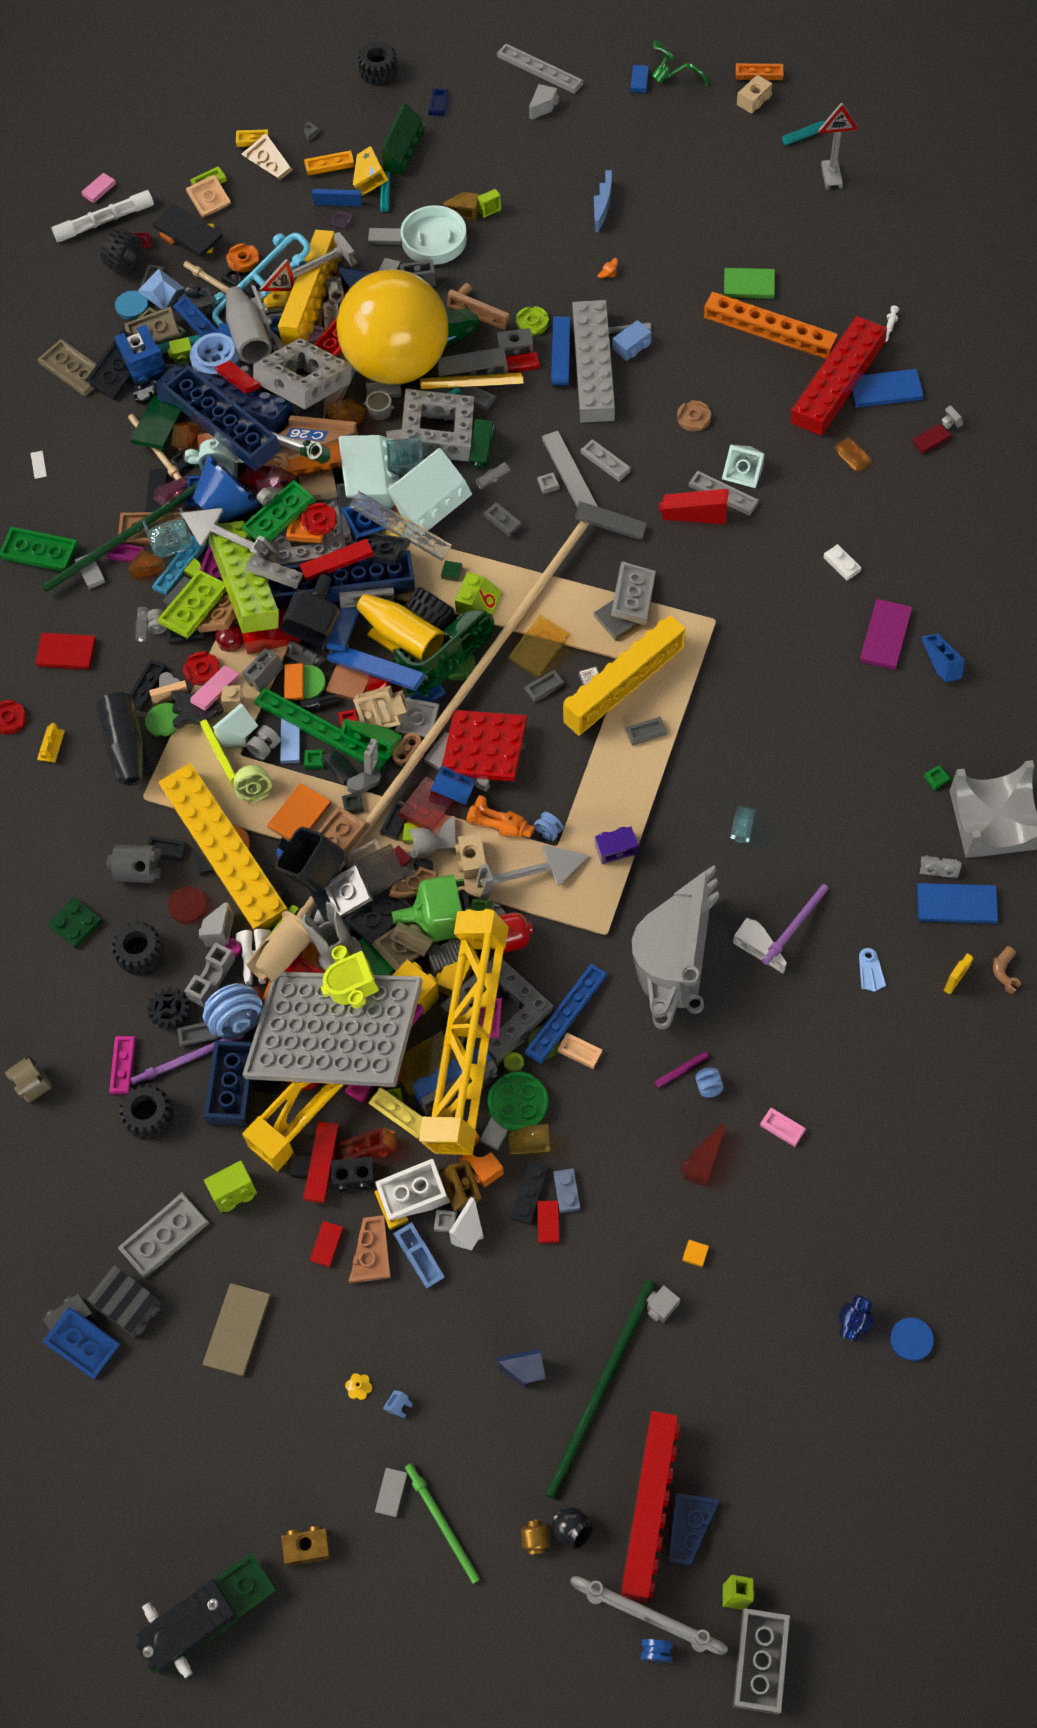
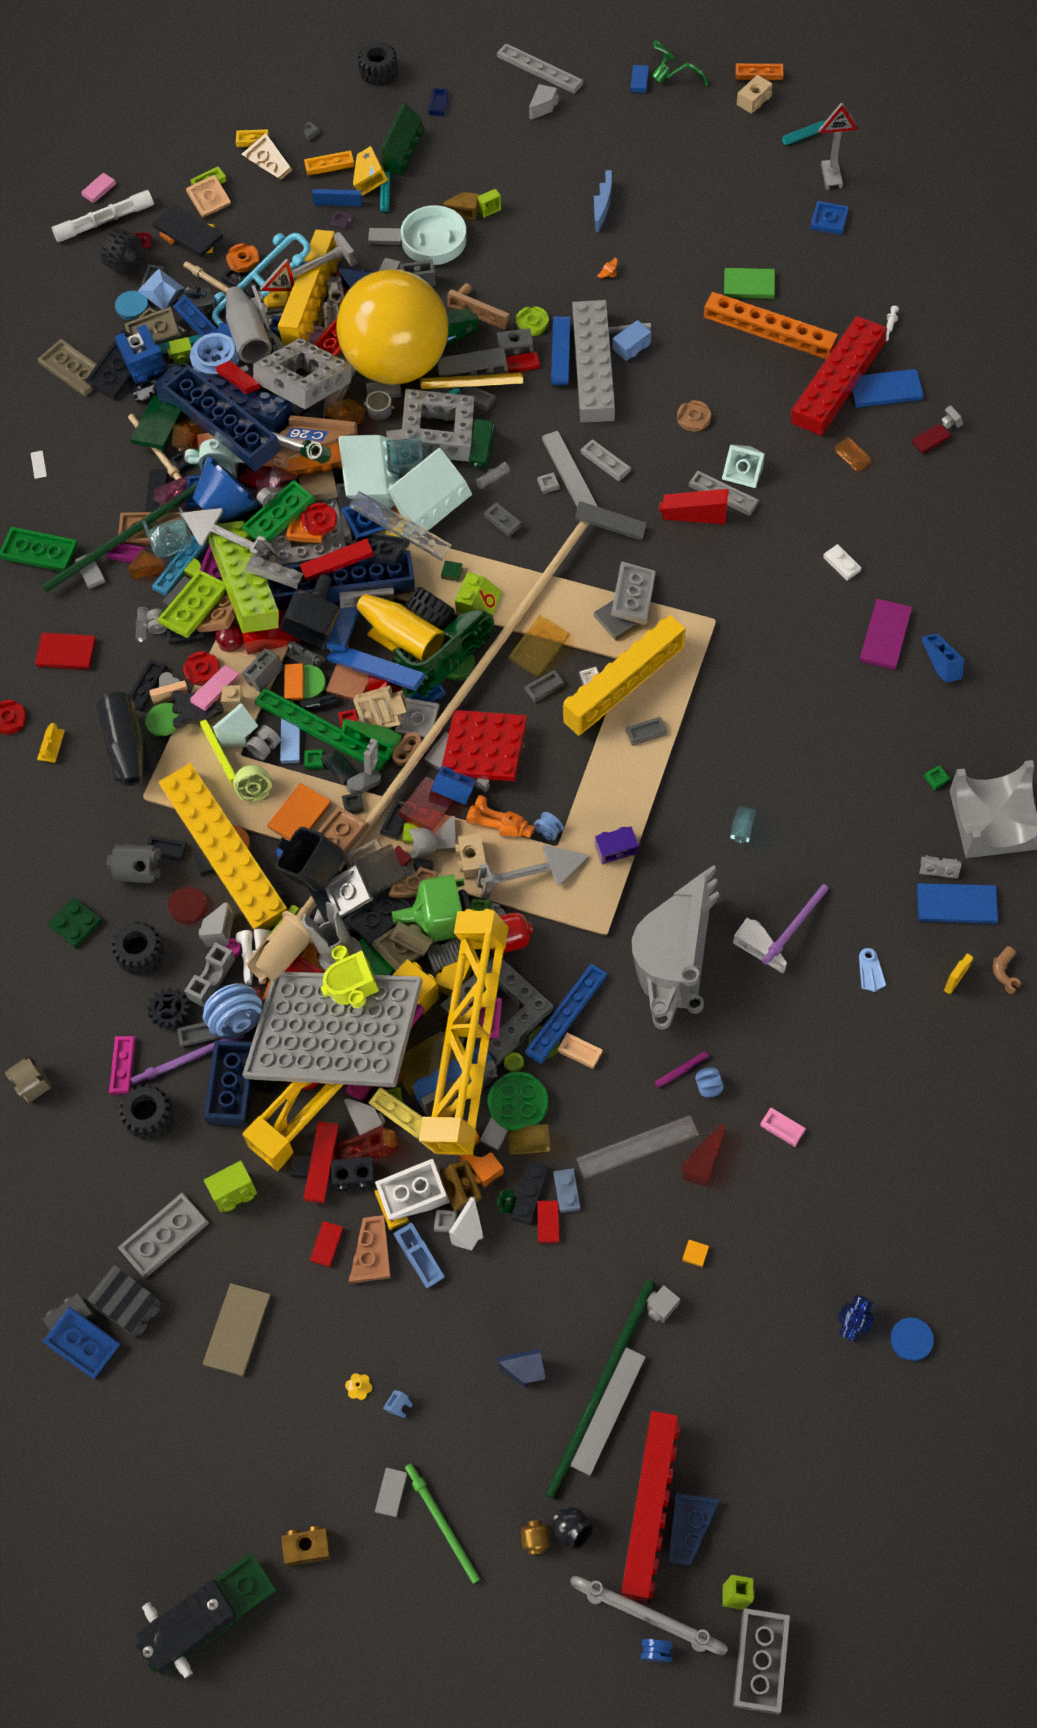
(364, 1116): none -> light grey slope
(506, 1201): none -> dark green plant
(607, 1412): none -> light grey tile
(637, 1147): none -> clear plate
(829, 217): none -> blue tile

